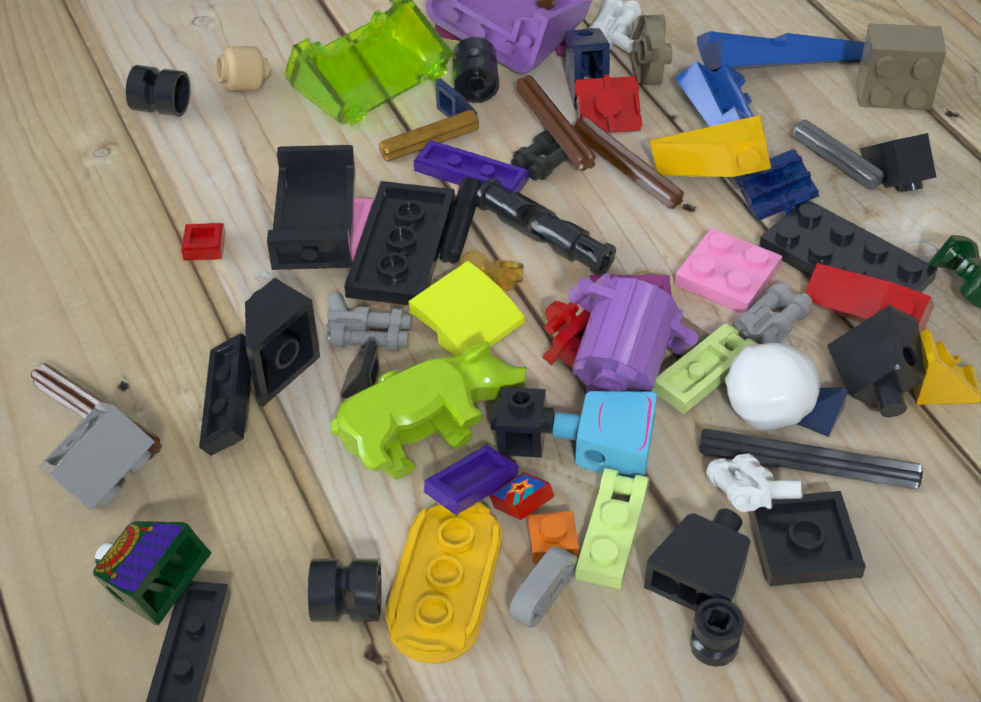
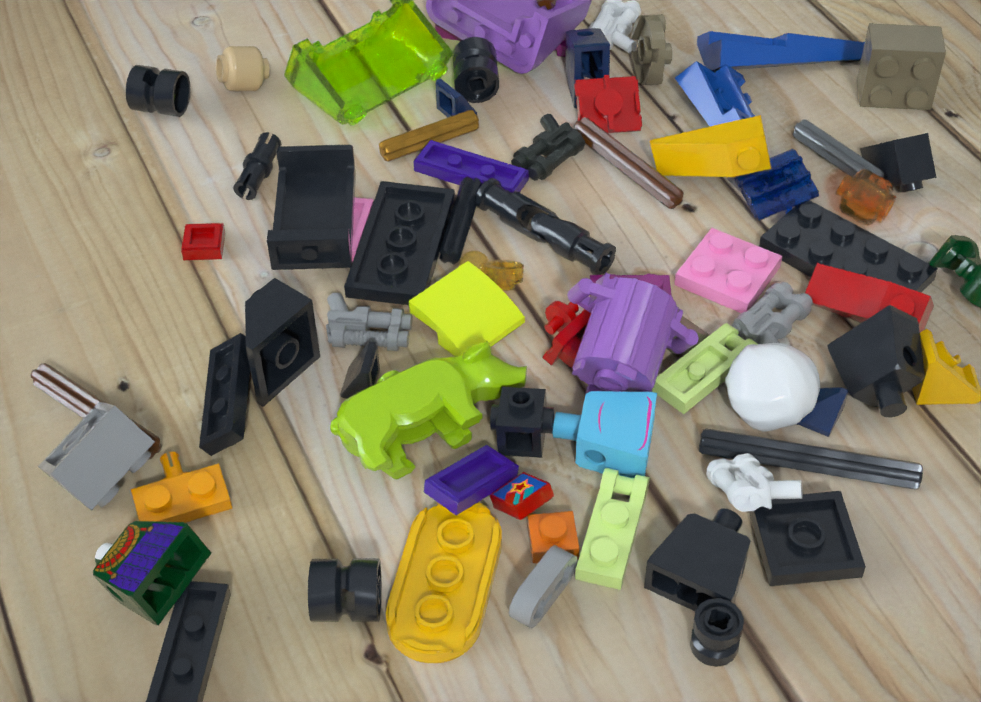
(182, 494): none -> light orange plate
(257, 166): none -> black pin
(556, 123): reddish brown axle -> none
(865, 197): none -> clear orange head

